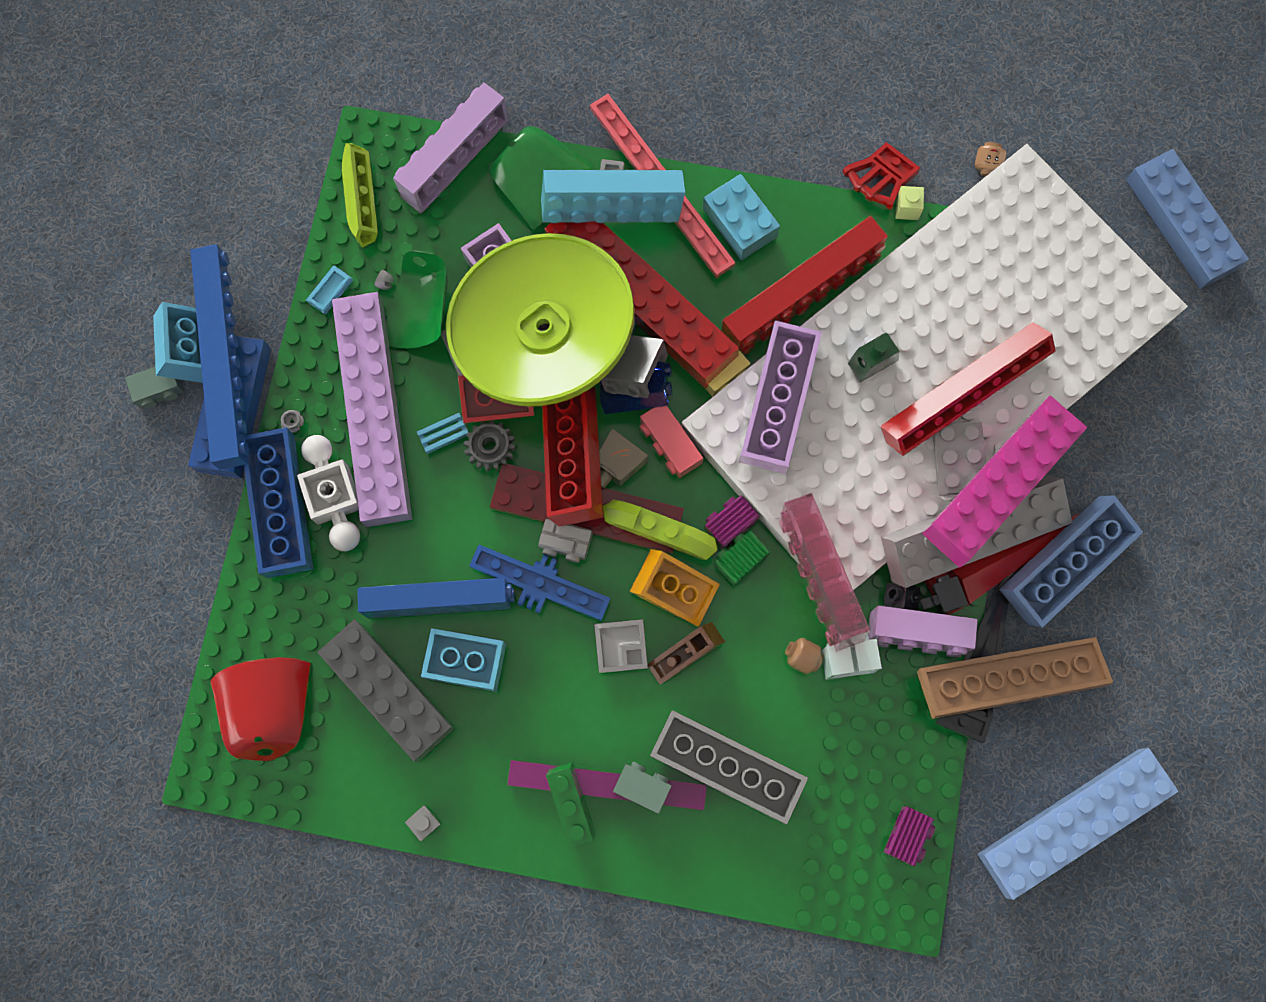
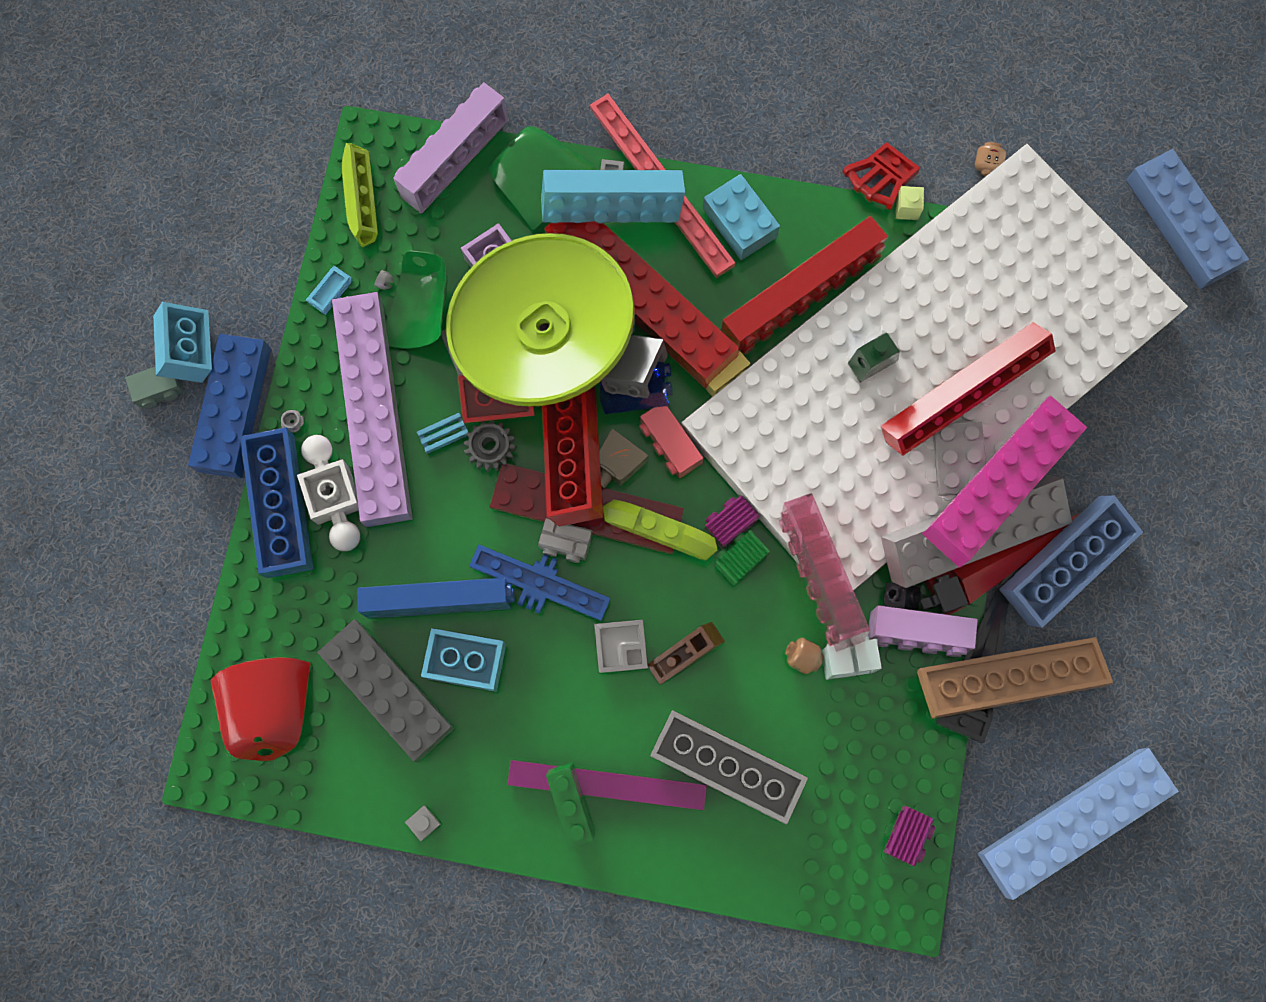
(219, 357): blue brick -> none
(642, 787): sand green brick -> none
(674, 587): light orange slope -> none
(780, 397): lavender brick -> none

